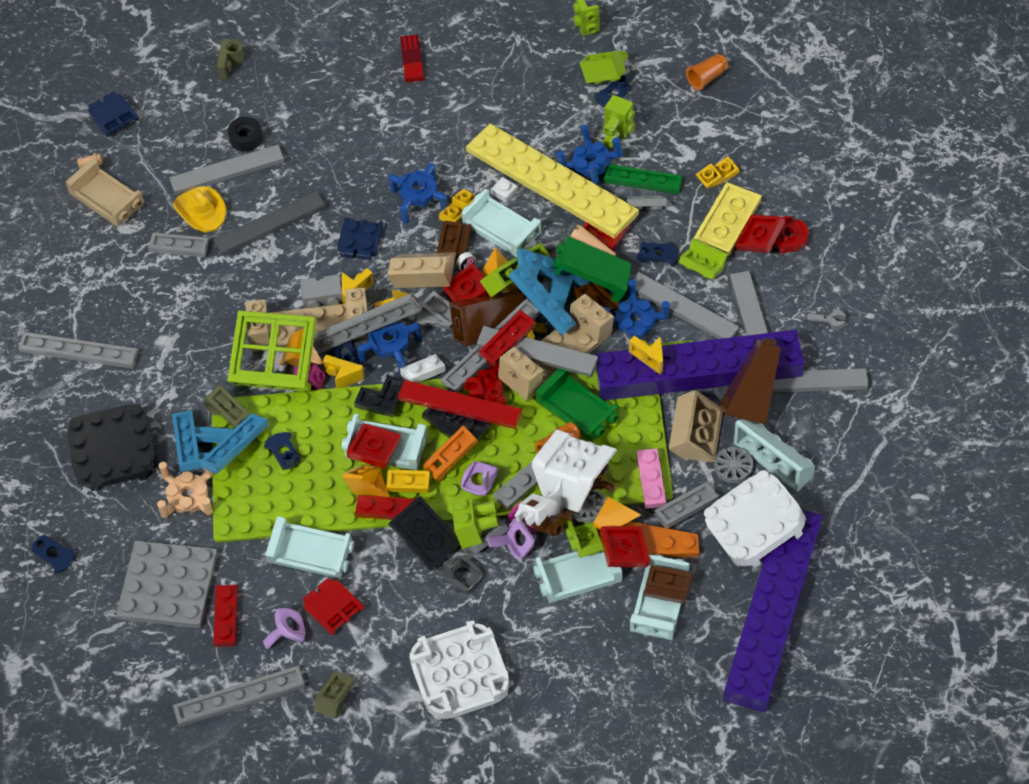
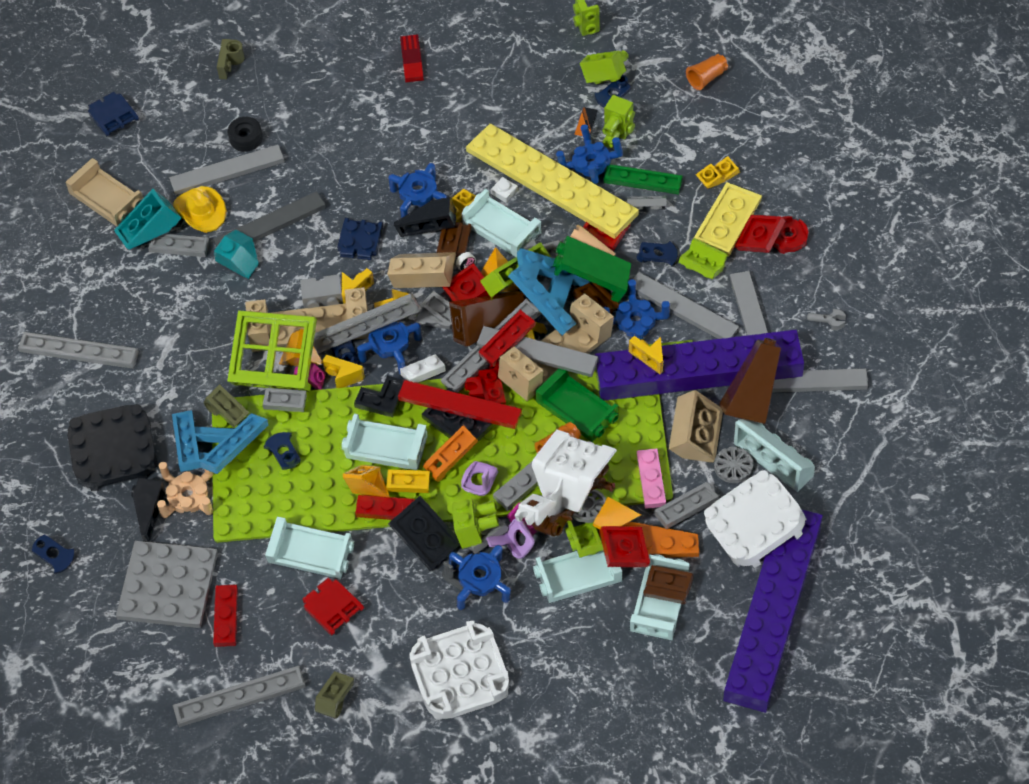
(82, 161): light nougat pin -> none
(146, 496): none -> black slope
(147, 220): none -> teal slope
(237, 253): none -> teal slope
(283, 629): lavender piece -> none
(284, 400): none -> light grey plate
(374, 446): red plate -> none
(430, 217): none -> black slope
(476, 585): none -> blue plate
(587, 118): none -> sticker

